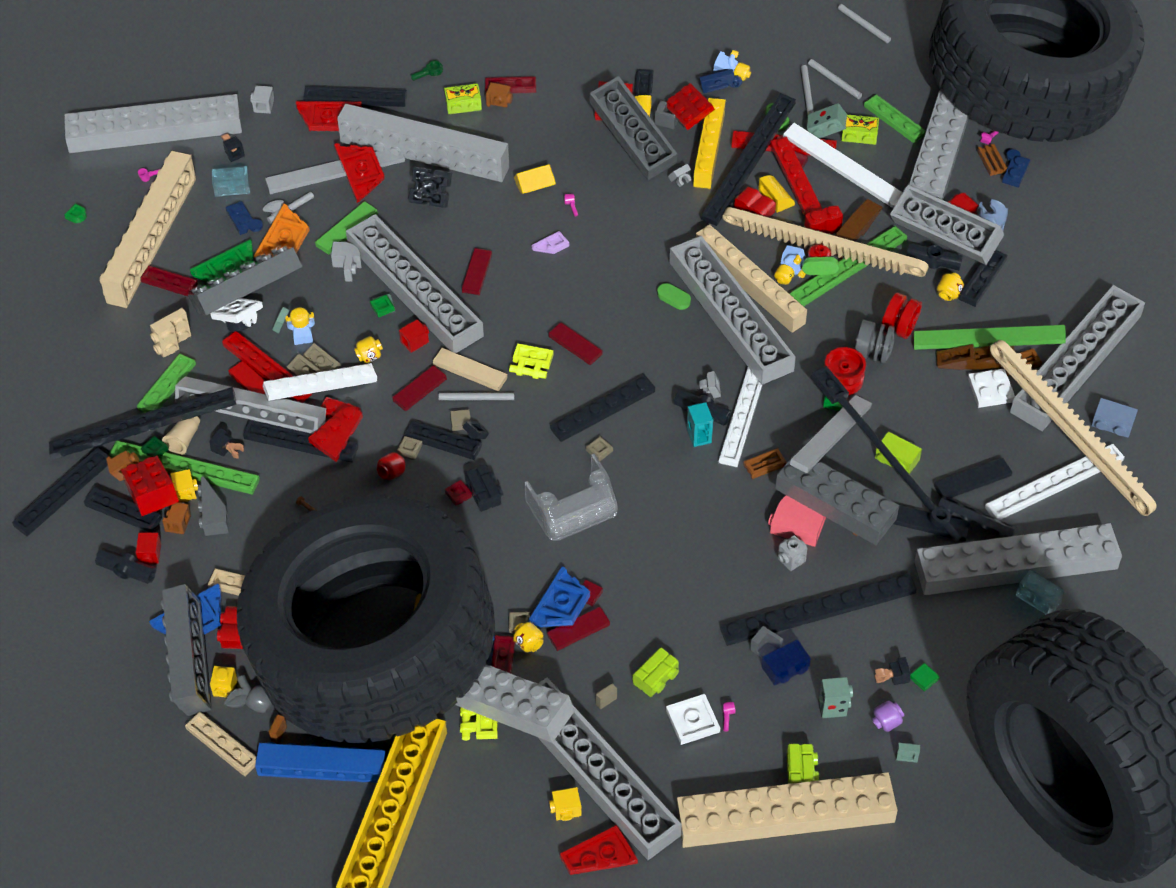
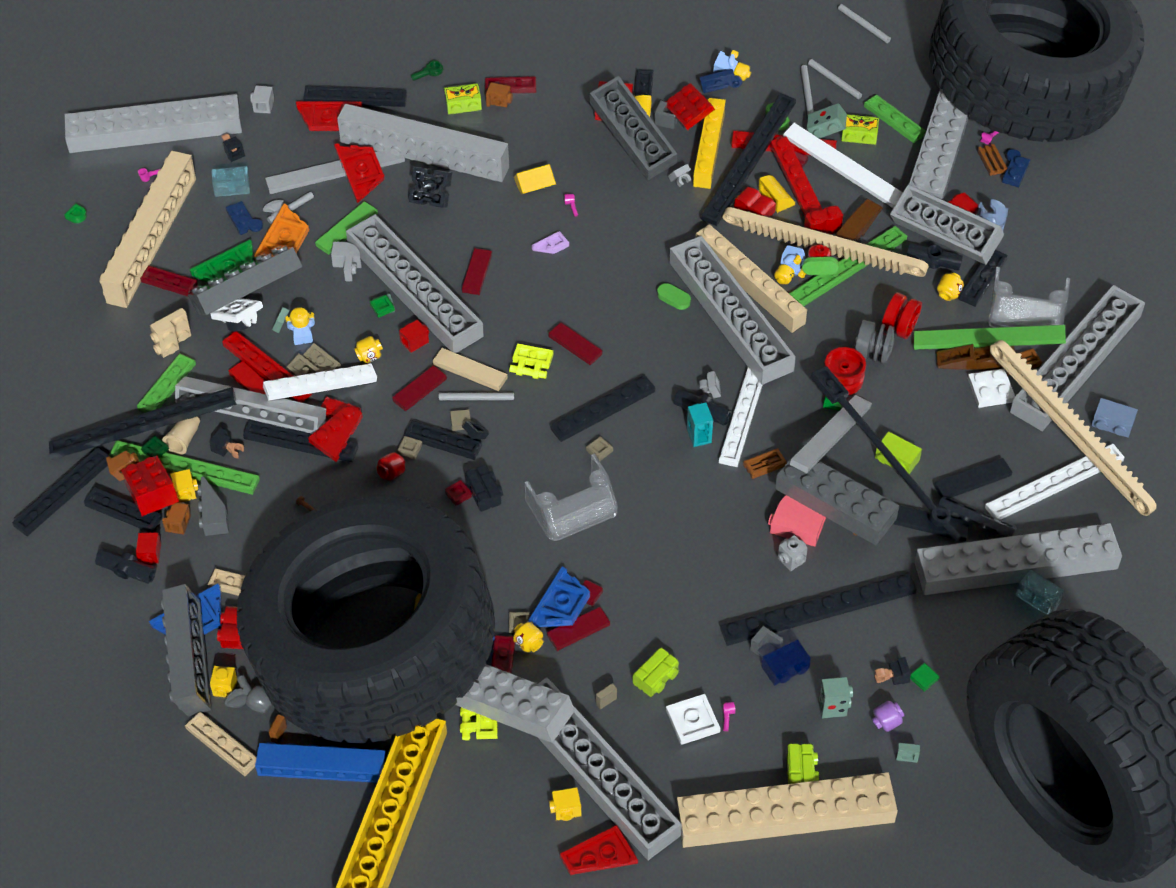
(1024, 311): none -> clear windscreen

